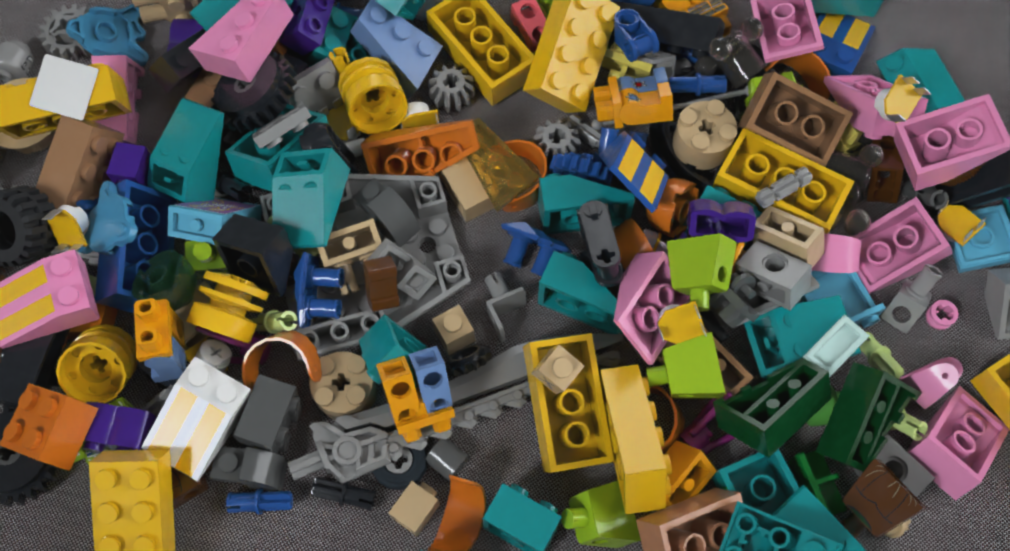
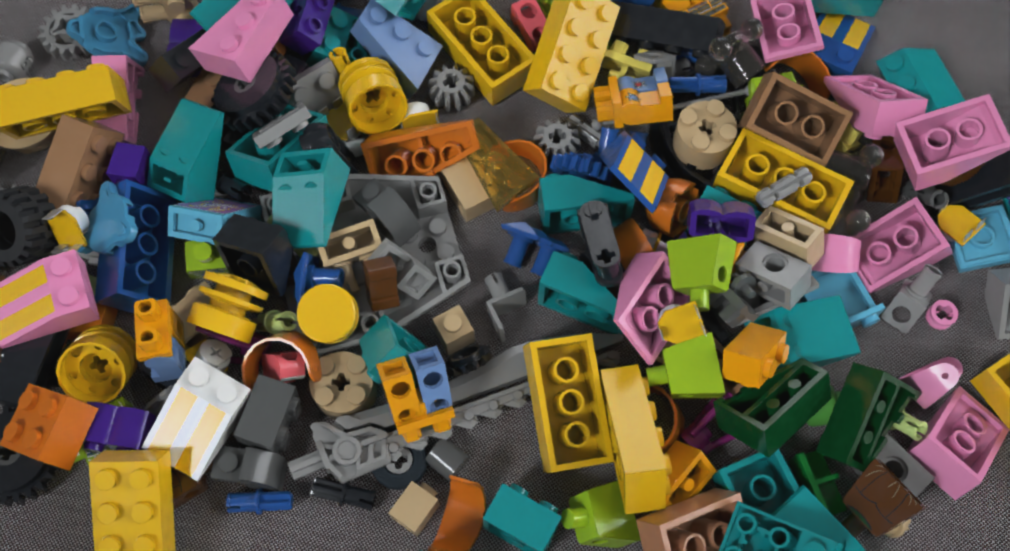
(63, 87): white sticker -> none
(167, 278): clear green cylinder -> none
(283, 366): none -> coral leg
(327, 314): none -> yellow head
(557, 369): tan brick -> none
(634, 35): blue piece -> none
(754, 355): none -> light orange brick
(837, 345): light aqua tile -> none
(880, 357): yellowish green axle -> none
(899, 101): yellow piece -> none

